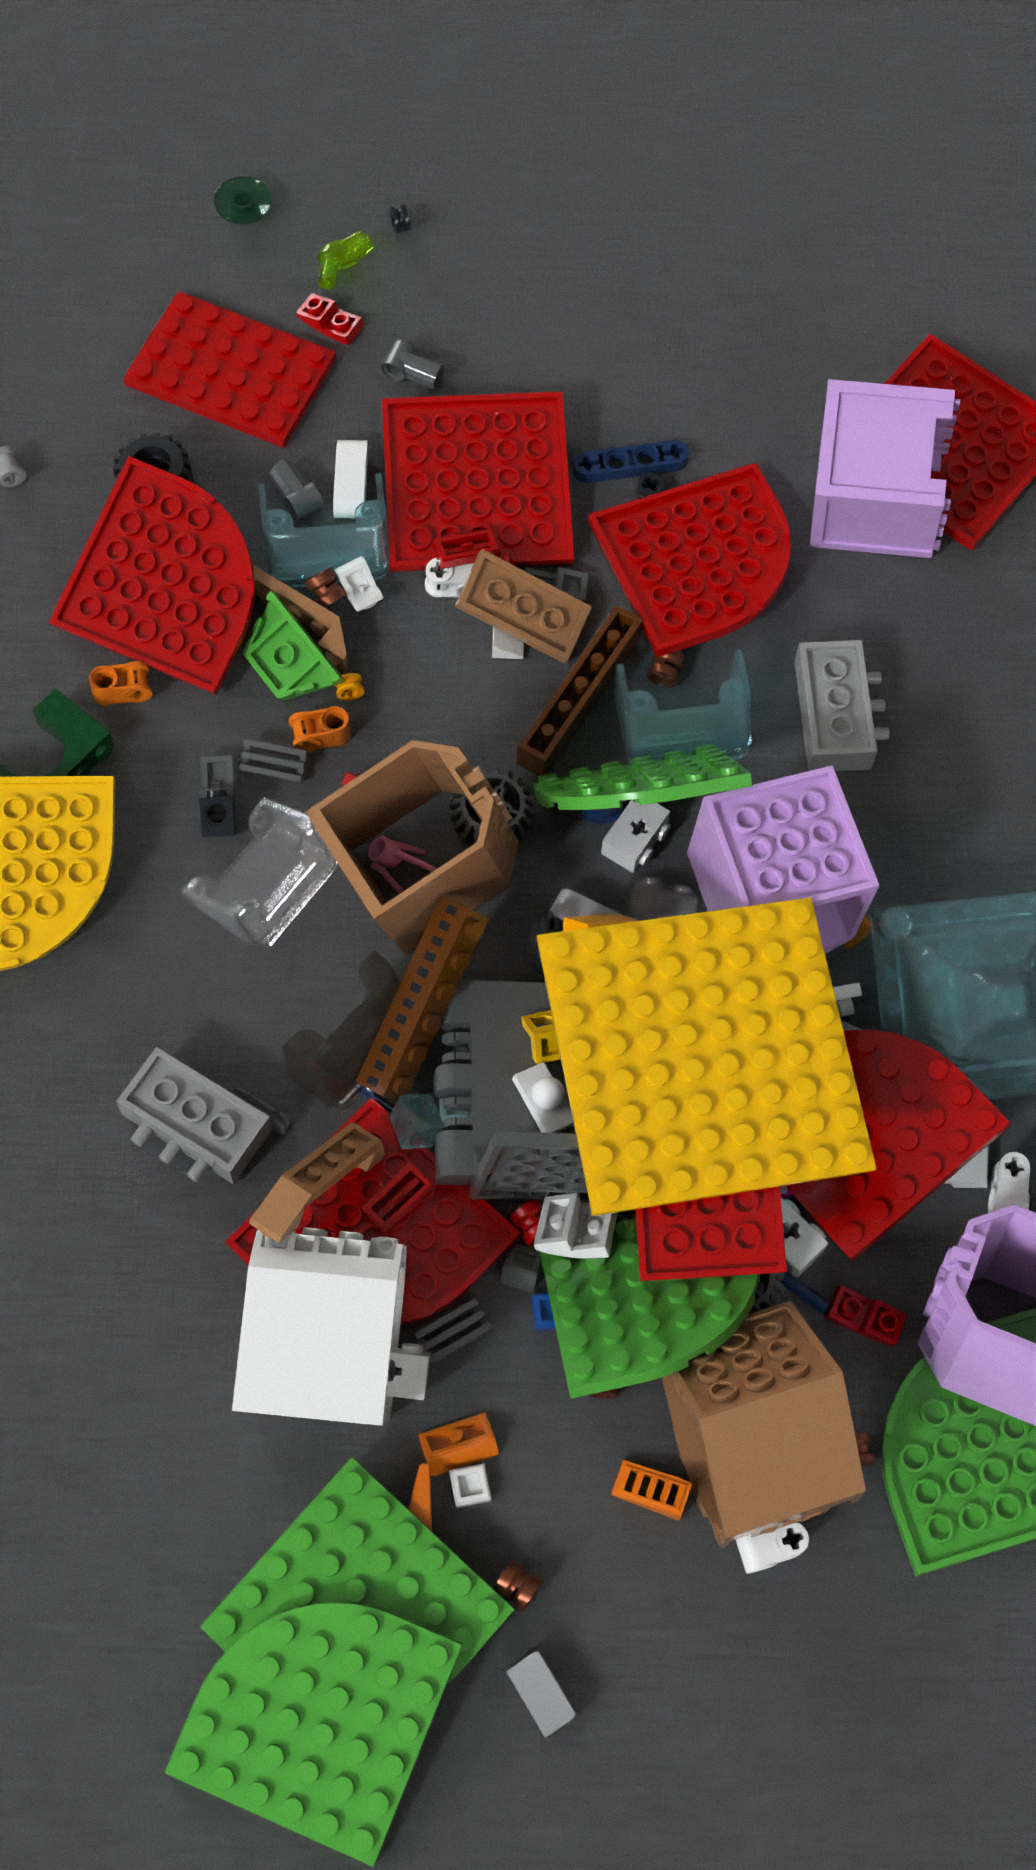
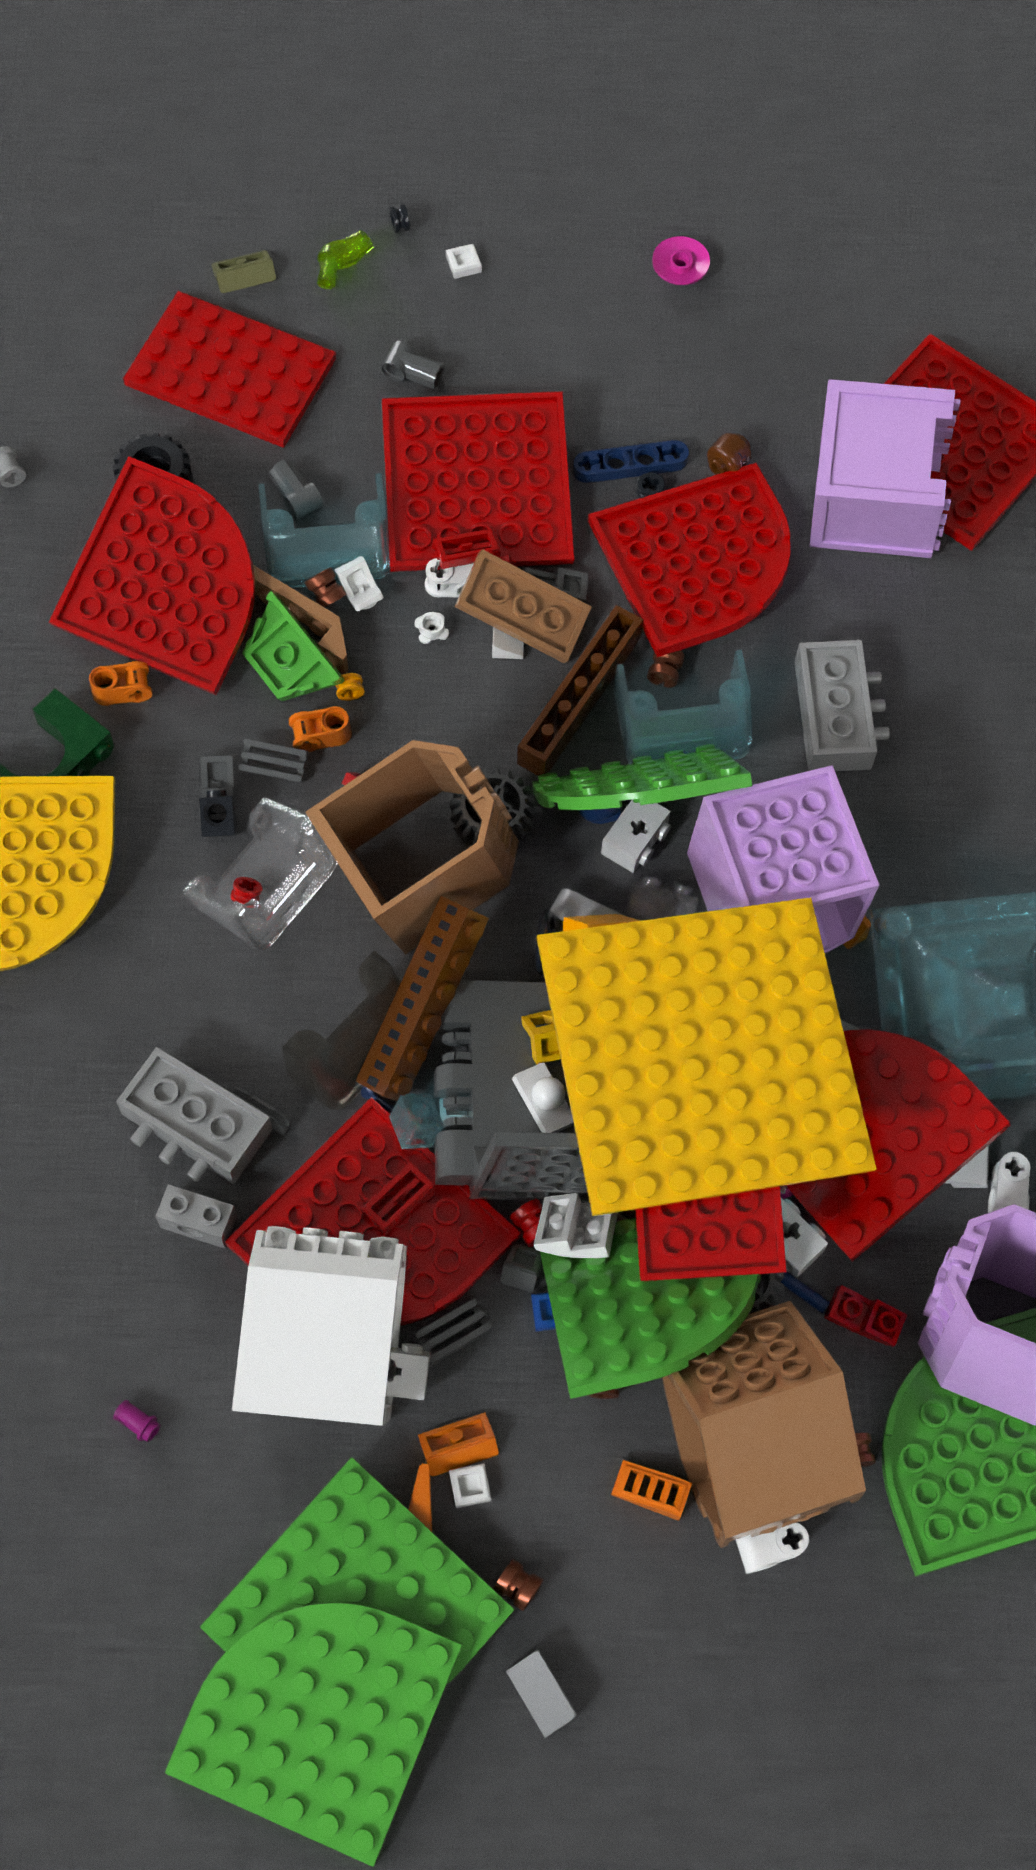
(137, 1421): none -> magenta pin
(196, 1216): none -> light grey brick
(242, 200): clear green dish -> none
(244, 271): none -> olive slope
(245, 890): none -> red bush
(314, 1175): medium nougat slope -> none
(327, 319): red slope -> none
(350, 477): white beam -> none
(388, 853): bright pink plant -> none
(434, 620): none -> white plate
(463, 261): none -> white tile
(681, 260): none -> dark pink dish
(729, 453): none -> reddish brown head
(843, 997): white tile -> none

